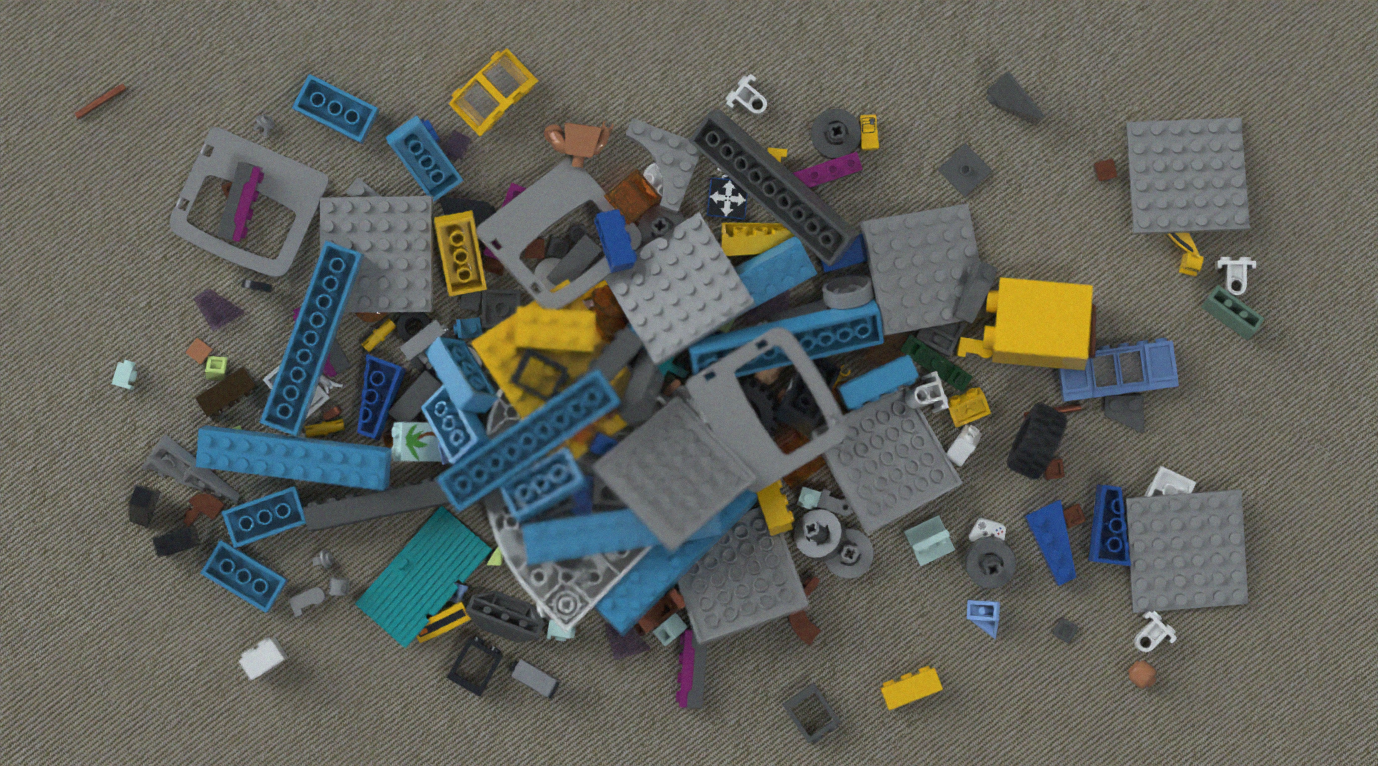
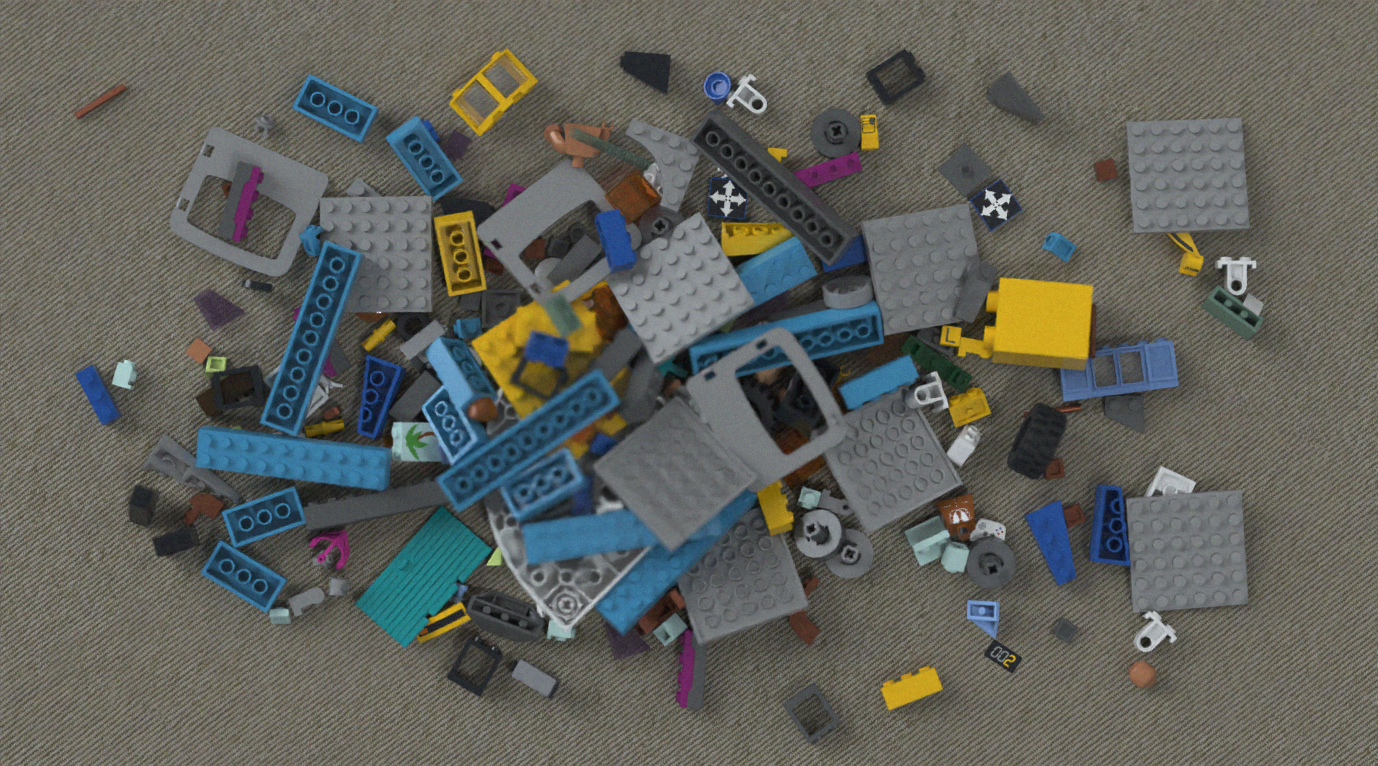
(98, 395): none -> blue brick
(258, 387): none -> black window
(263, 658): white brick -> none
(280, 616): none -> light aqua plate
(309, 241): none -> dark azure bracket
(339, 539): none -> dark pink helmet
(483, 410): none -> dark orange piece
(546, 349): none -> blue brick
(562, 315): none -> sand green slope
(606, 506): none -> white bar
(616, 148): none -> sand green piece
(648, 69): none -> black slope
(717, 86): none -> blue piece
(879, 88): none -> black window
(950, 336): none -> yellow tile
(954, 556): none -> light aqua brick
(958, 515): none -> dark orange torso
(995, 205): none -> black tile
(1003, 656): none -> black sticker
(1059, 246): none -> dark azure bracket
(1253, 304): none -> white sticker

